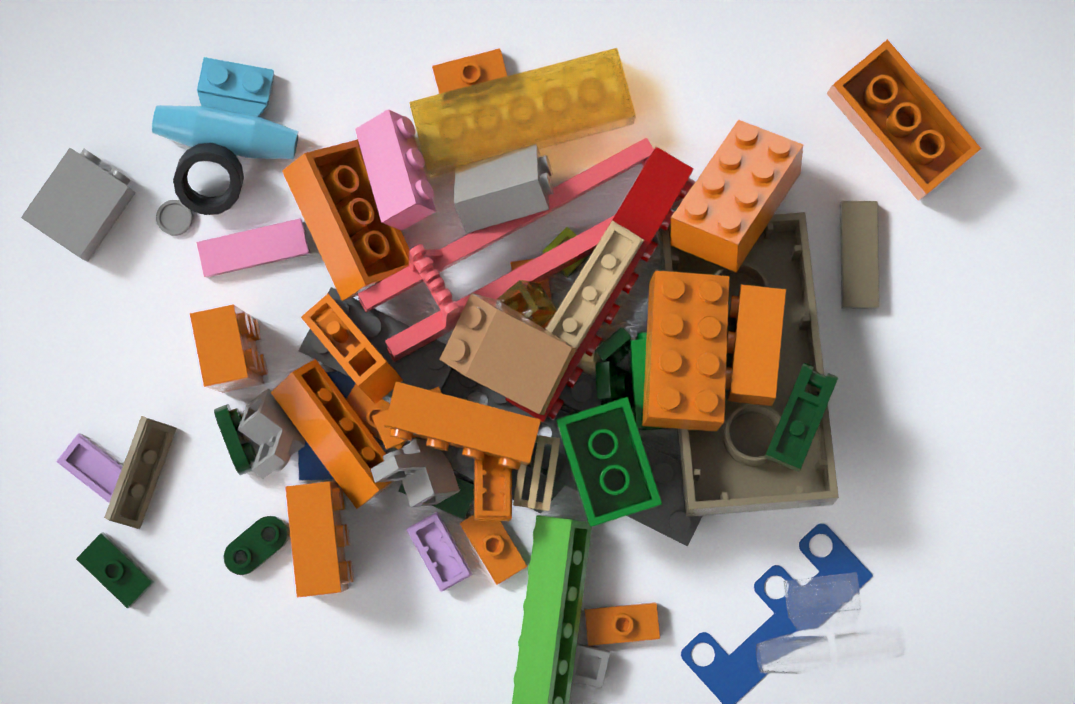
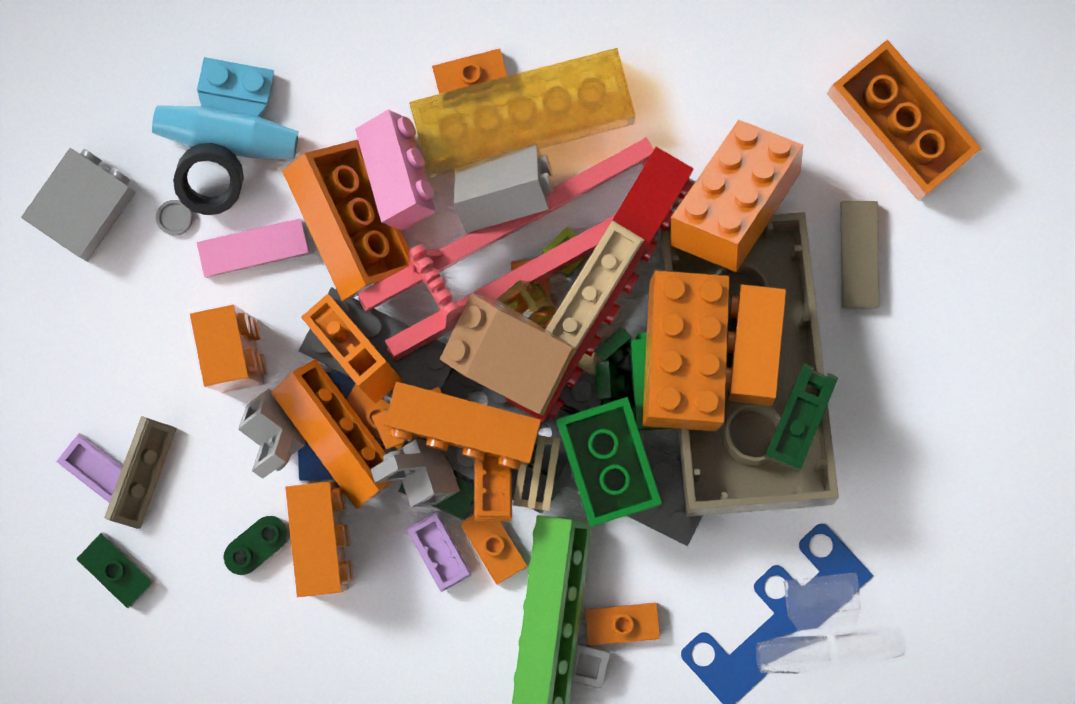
(241, 453): dark green plate -> none

